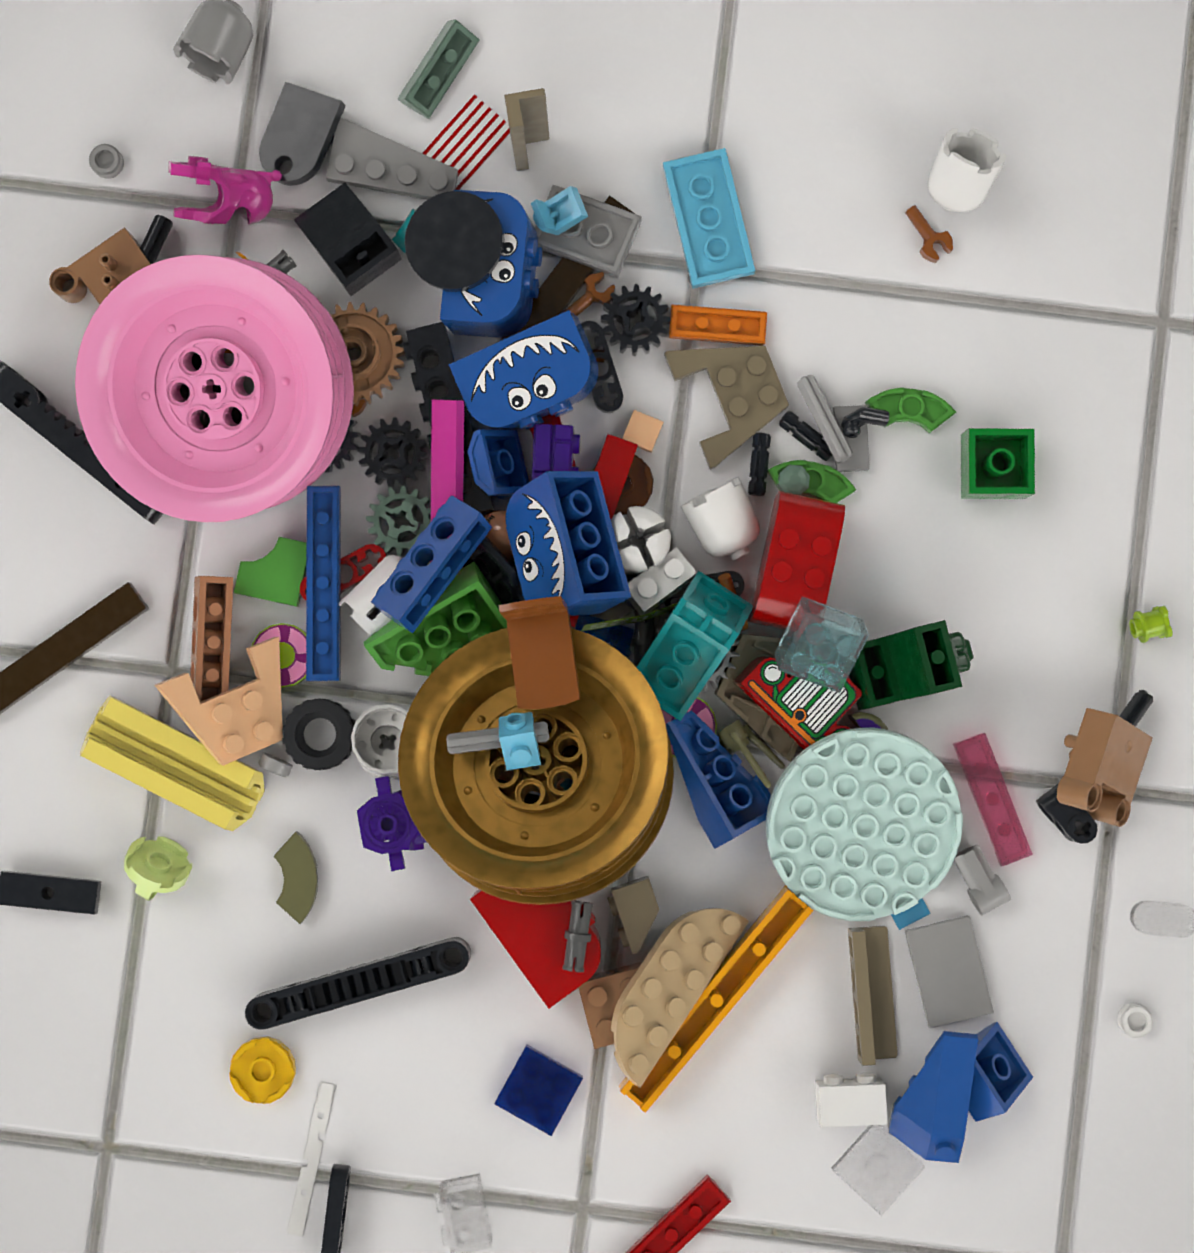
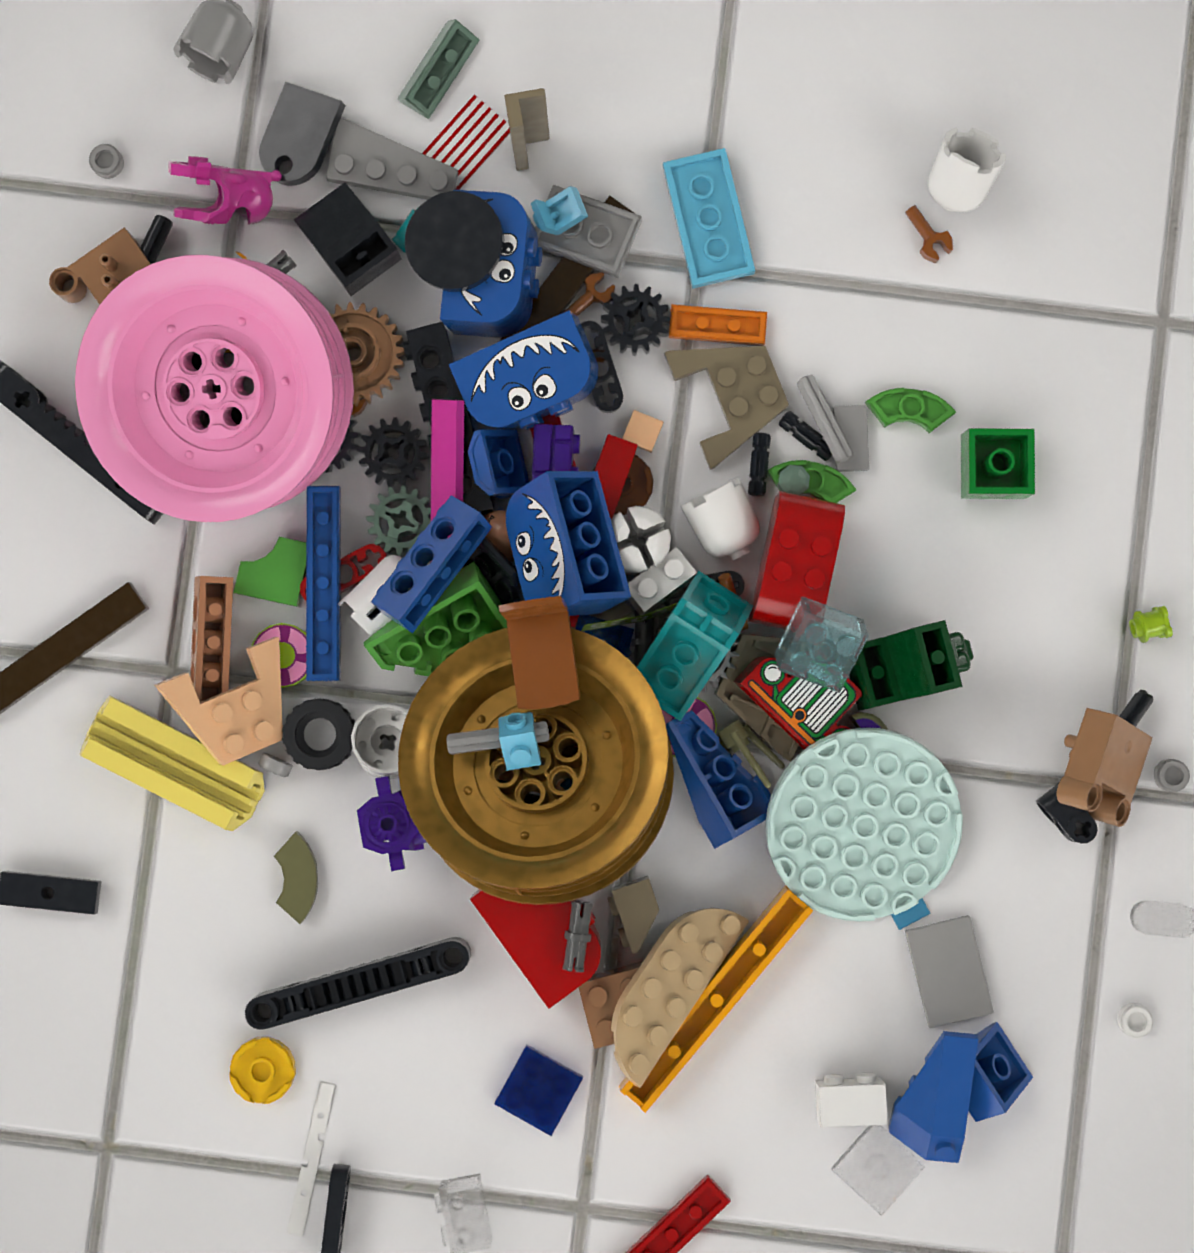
(156, 866): yellowish green tile -> none
(864, 415): black arm -> none
(872, 994): dark tan panel -> none
(984, 886): light grey piece -> none
(992, 799): clear pink tile -> none
(1171, 775): none -> light grey tile

